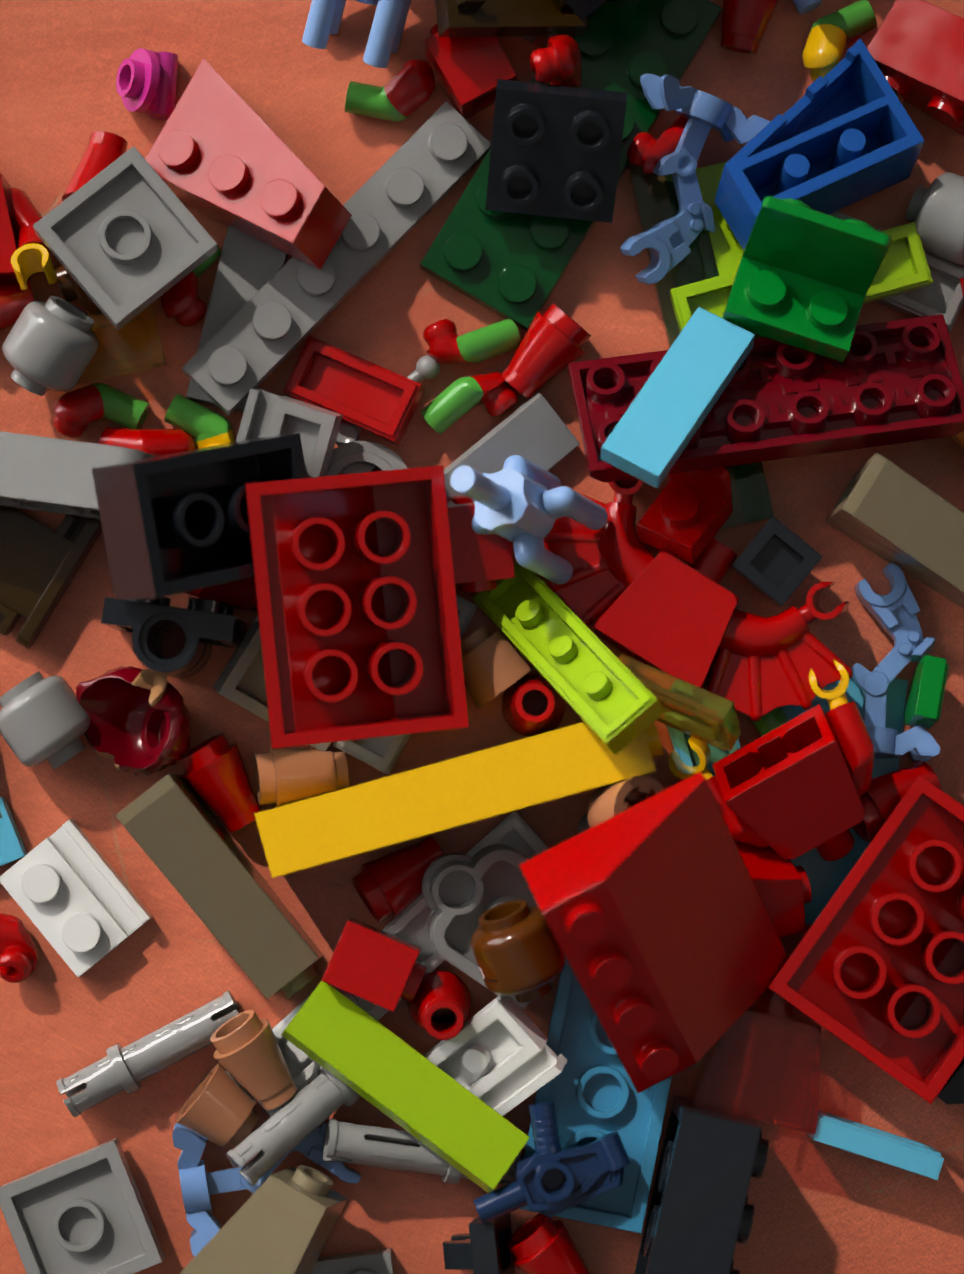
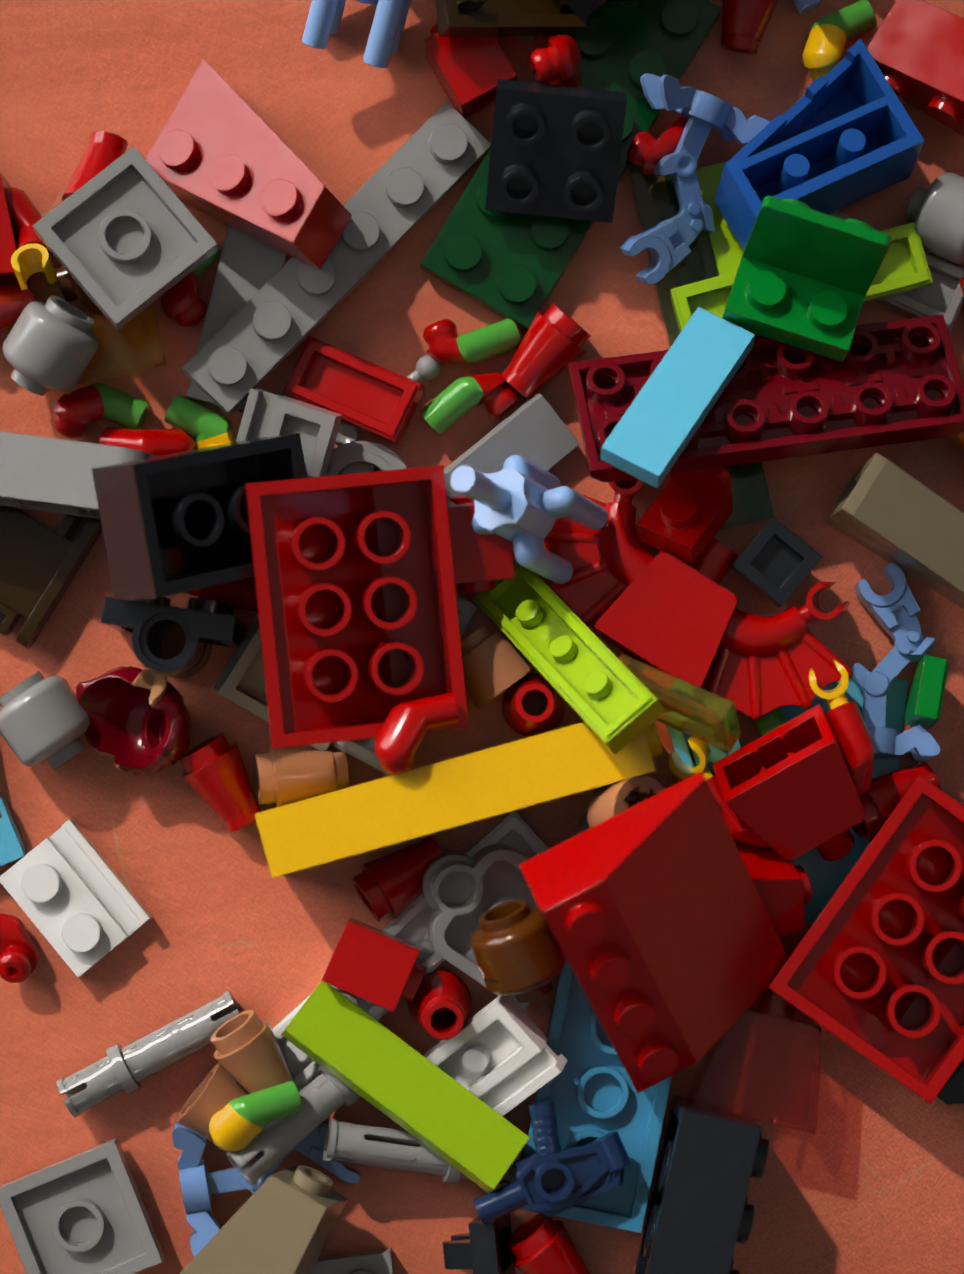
(149, 83): dark pink plate -> none
(221, 885): dark tan slope -> none
(248, 1115): none -> arm
(397, 98): arm -> none
(407, 726): none -> red arm
(877, 1145): medium azure tile -> none

